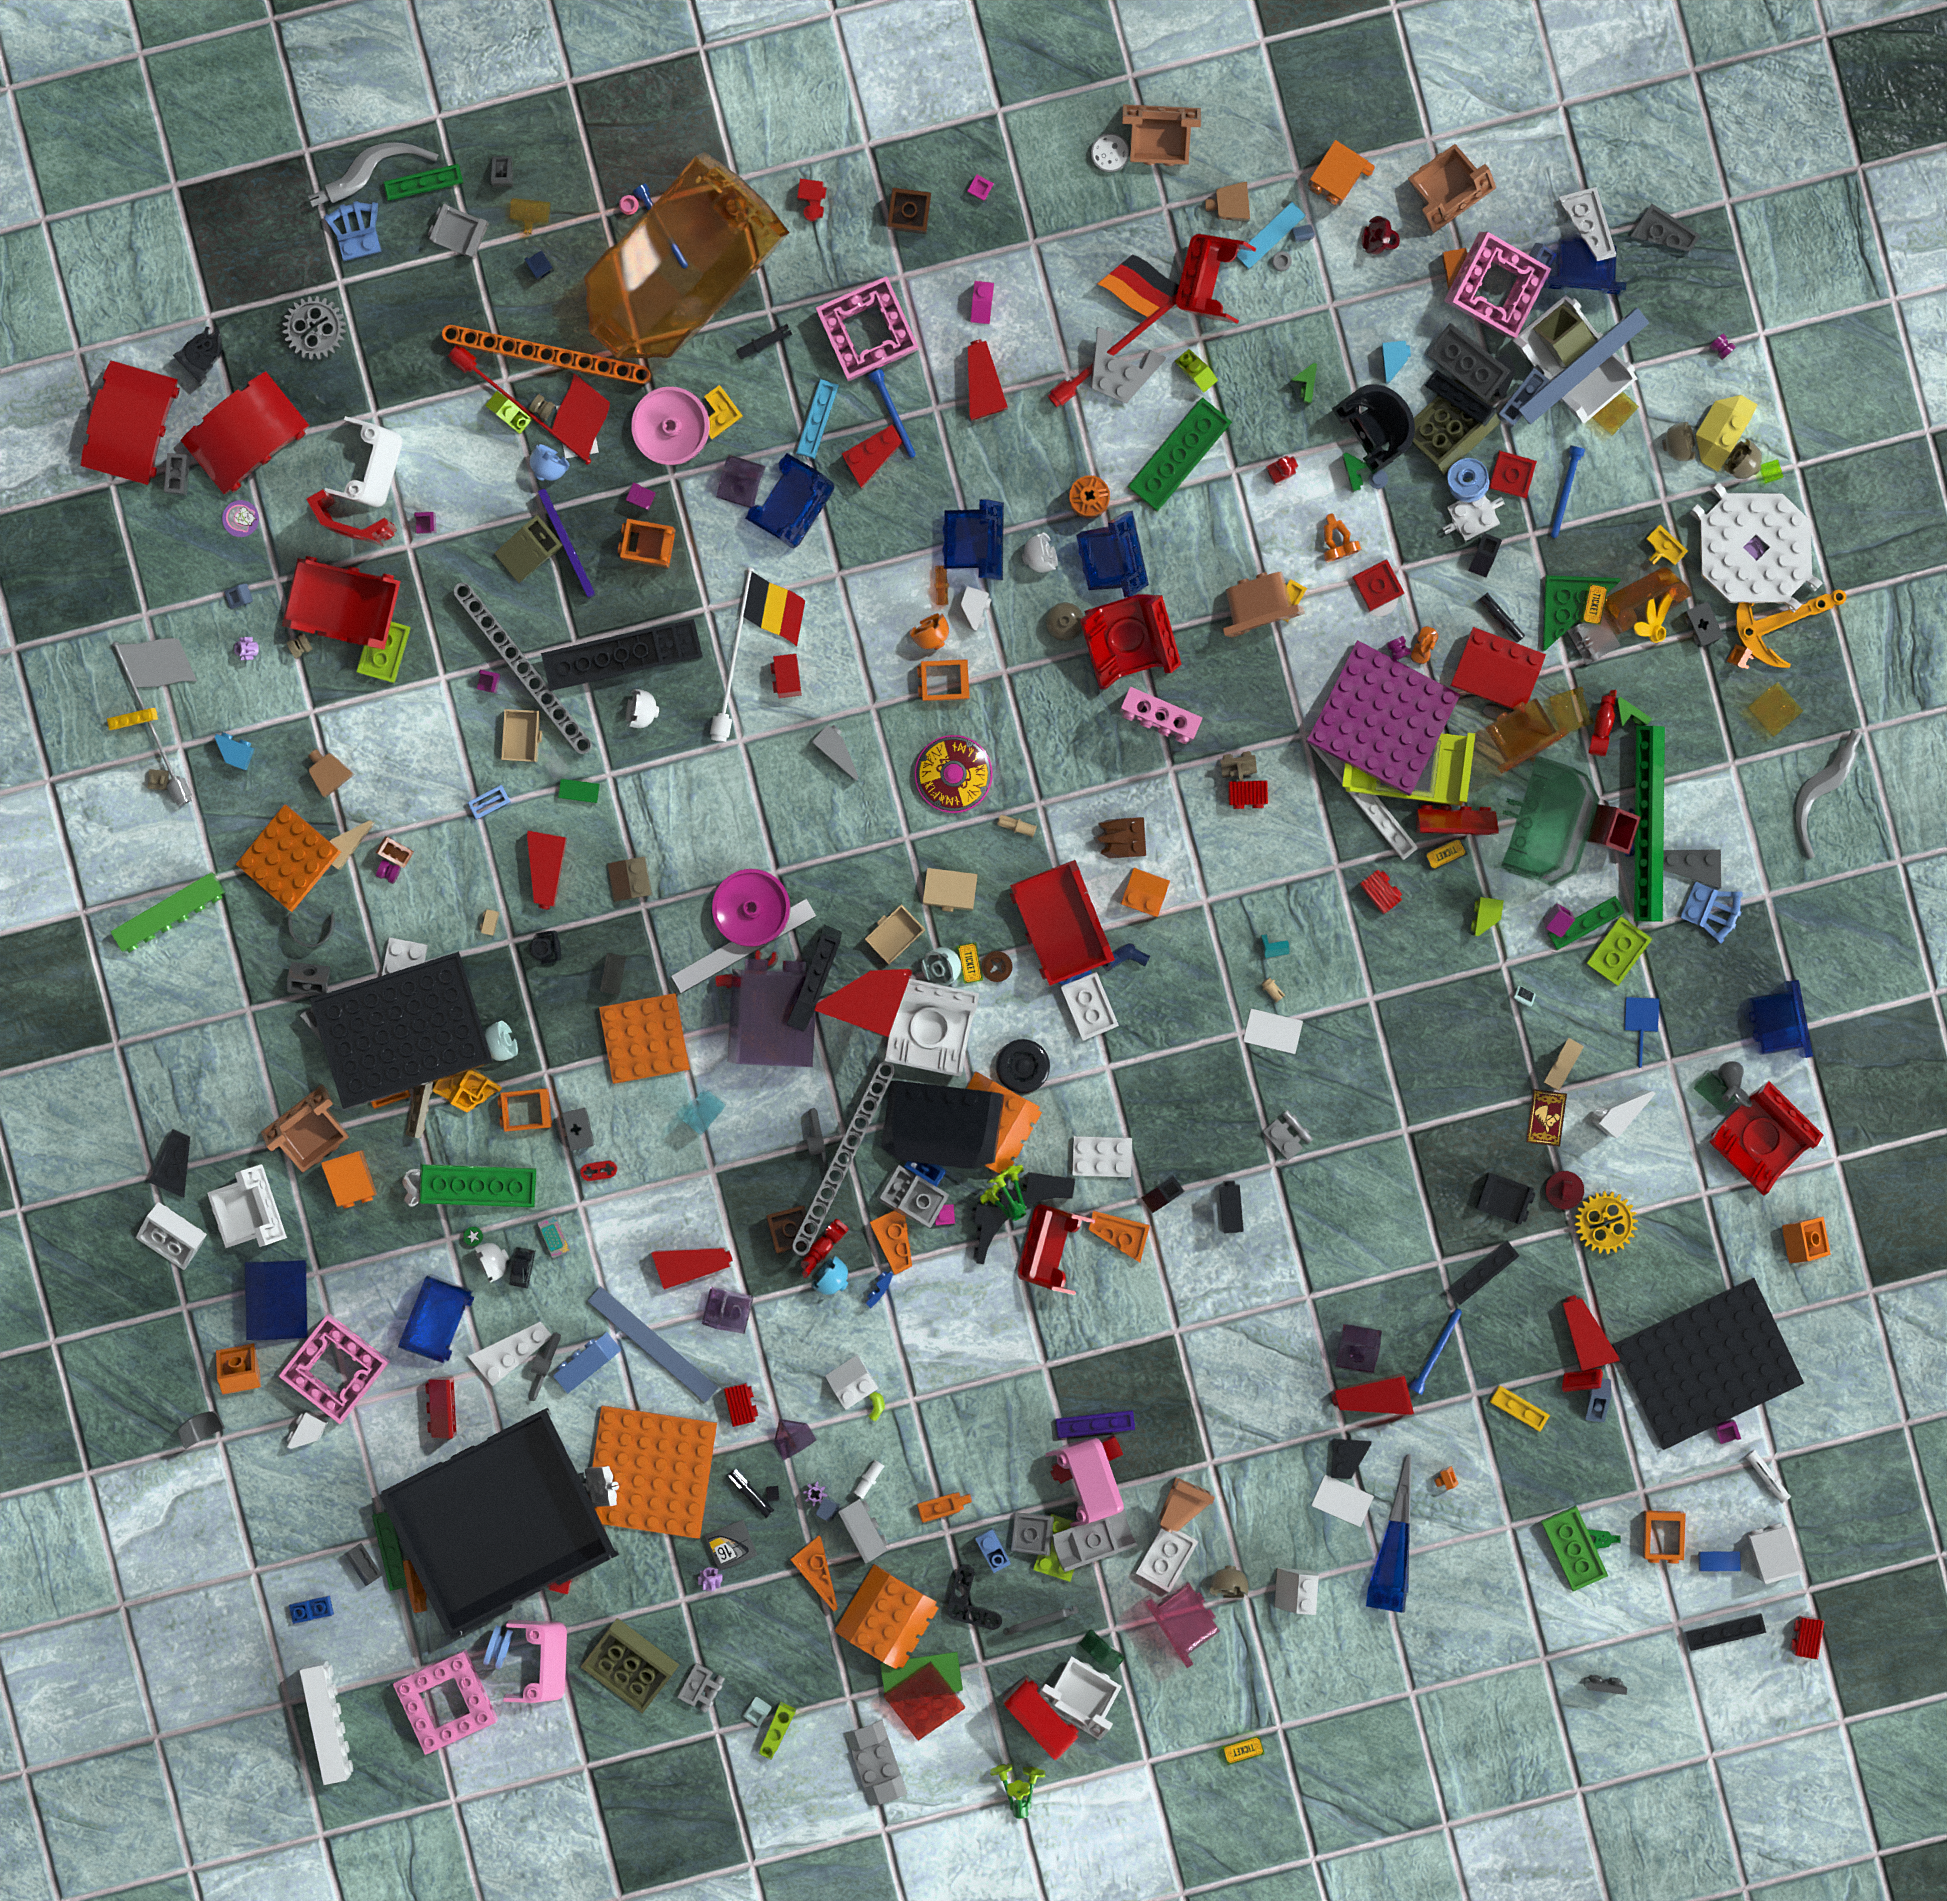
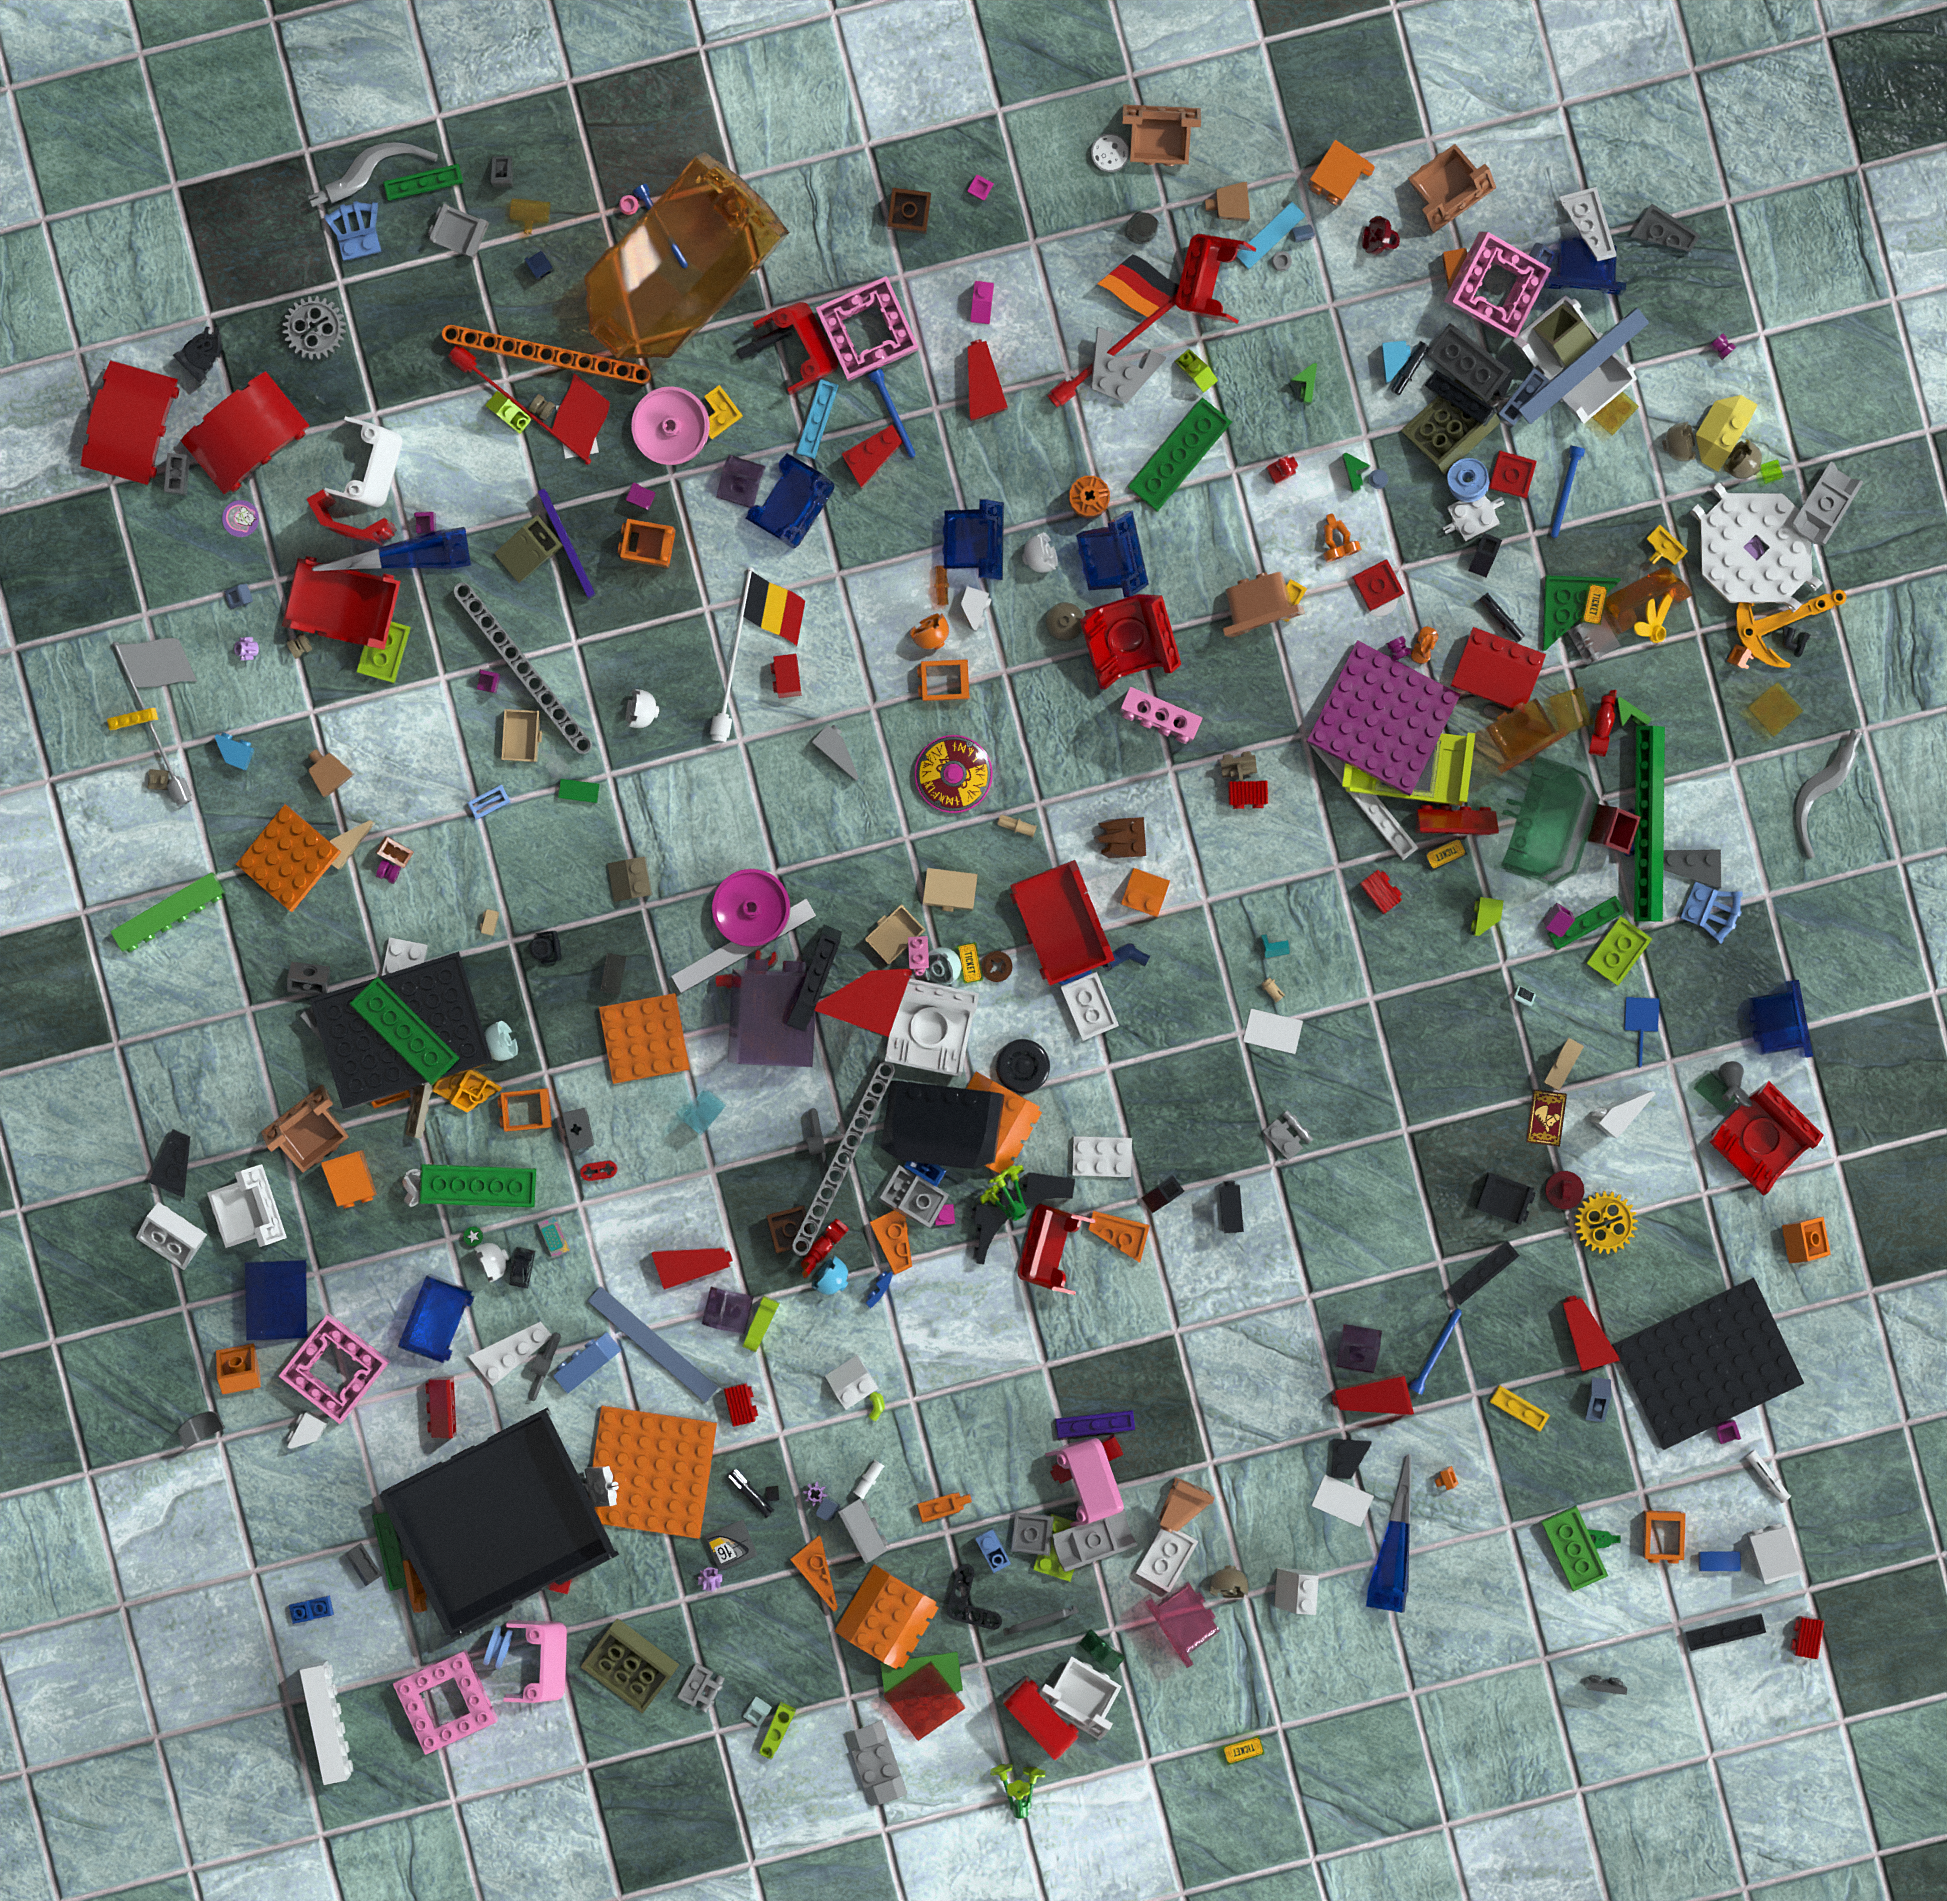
(332, 927): dark grey piece -> none
(404, 1031): none -> green tile
(433, 550): none -> clear blue plate
(546, 863): red slope -> none
(547, 464): light blue cylinder -> none
(622, 654): black slope -> none
(760, 1323): none -> lime leg
(792, 1437): clear purple slope -> none
(812, 192): red brick -> none
(823, 360): none -> red windscreen
(918, 954): none -> bright pink hinge
(1141, 228): none -> clear smoke helmet
(1383, 422): black piece -> none
(1410, 368): none -> black axle
(1582, 1380): red tile -> none
(1705, 614): dark grey brick -> none
(1798, 647): none -> black piece
(1826, 505): none -> light grey piece

